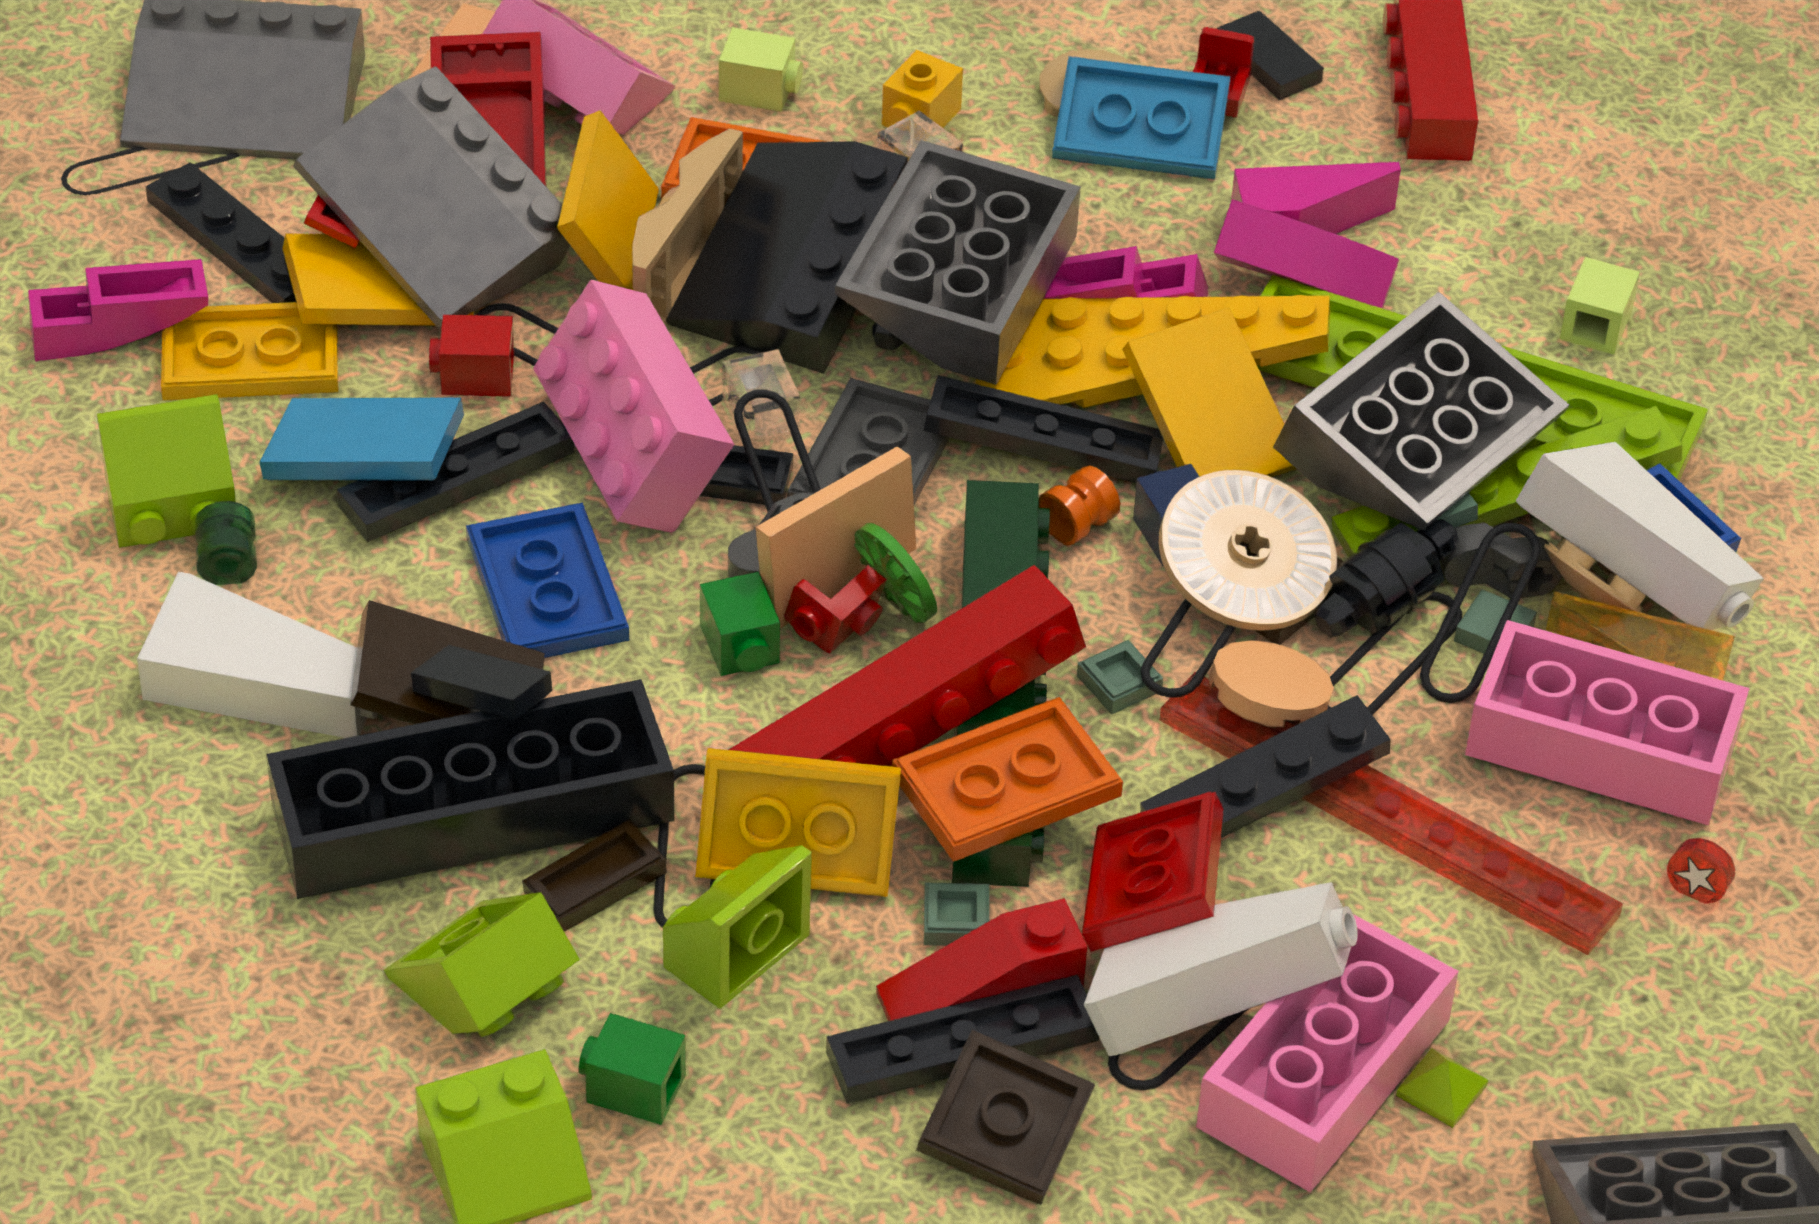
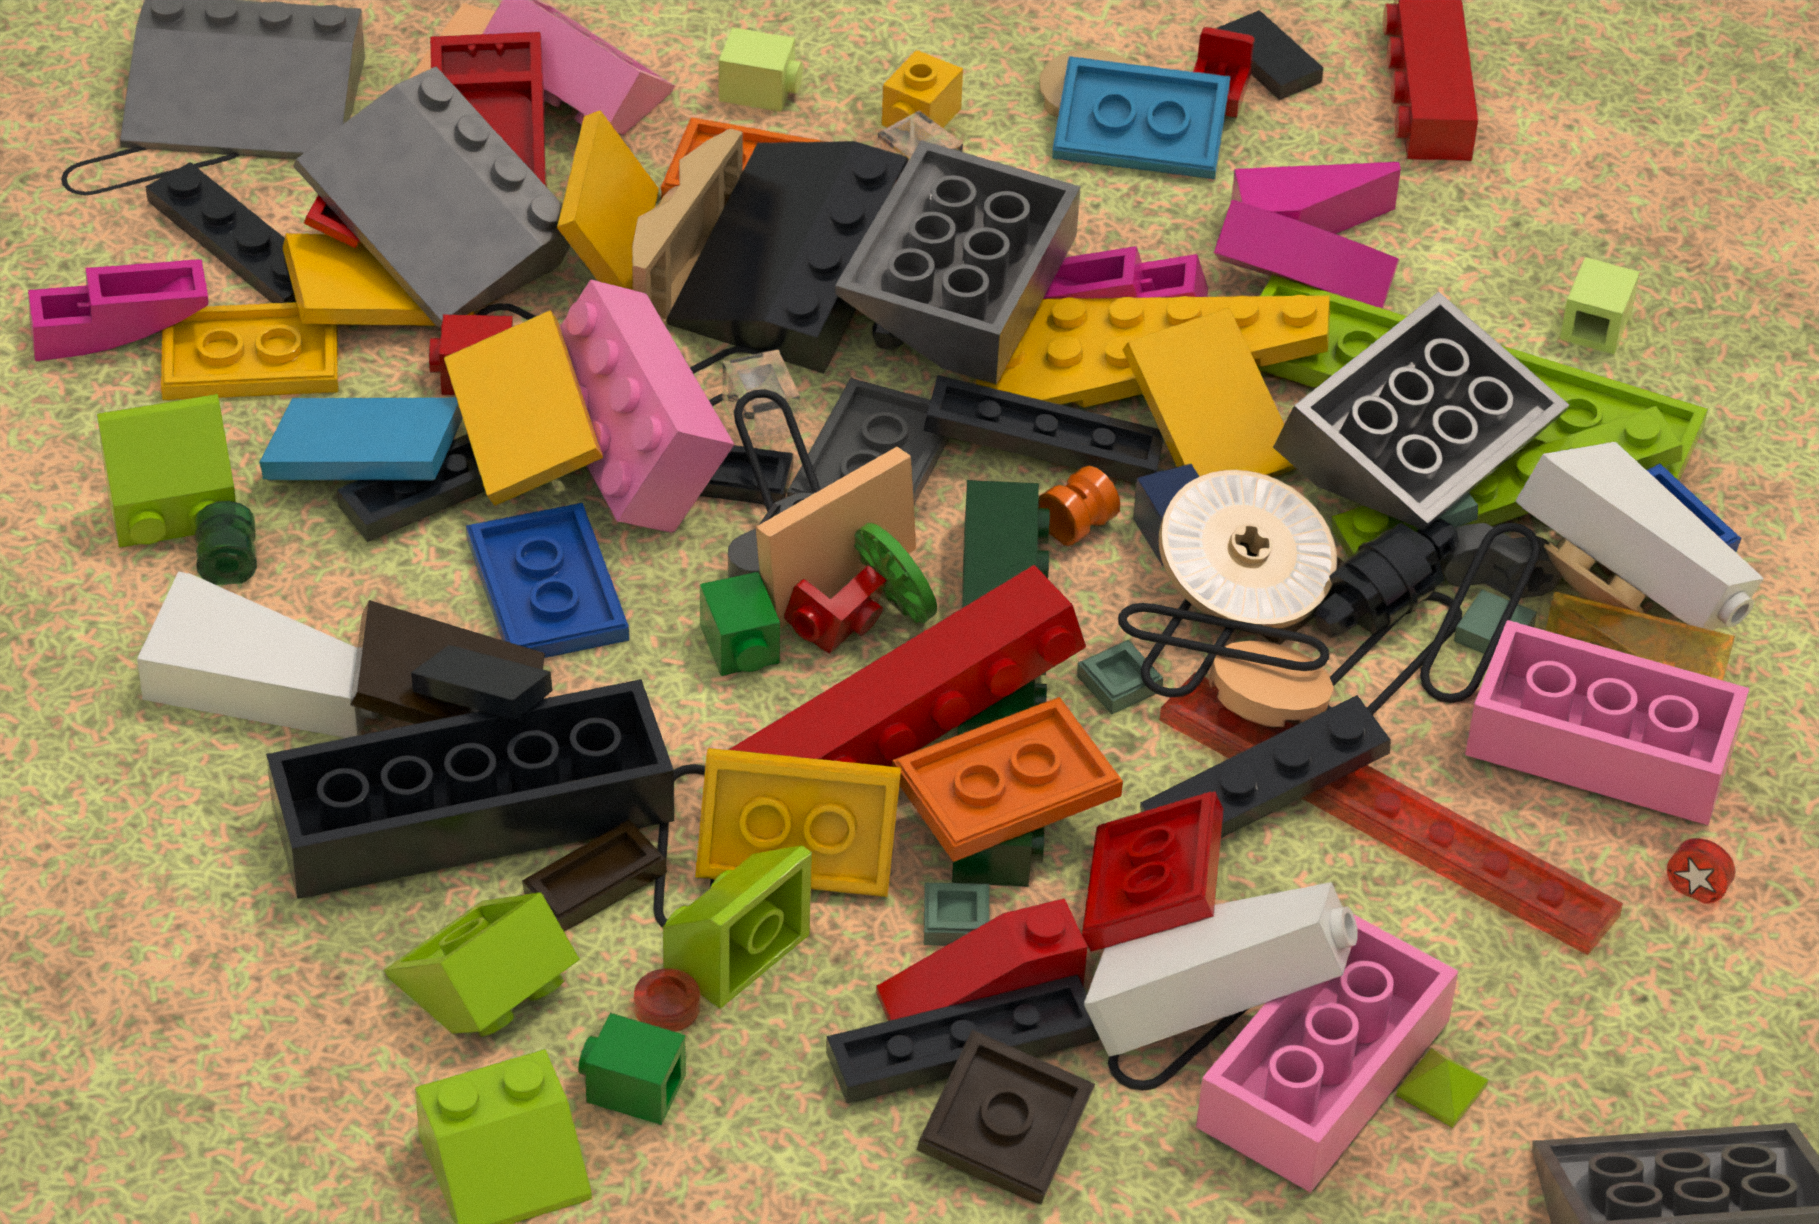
(523, 408): none -> yellow tile
(667, 999): none -> clear red tile
(1219, 650): none -> black piece

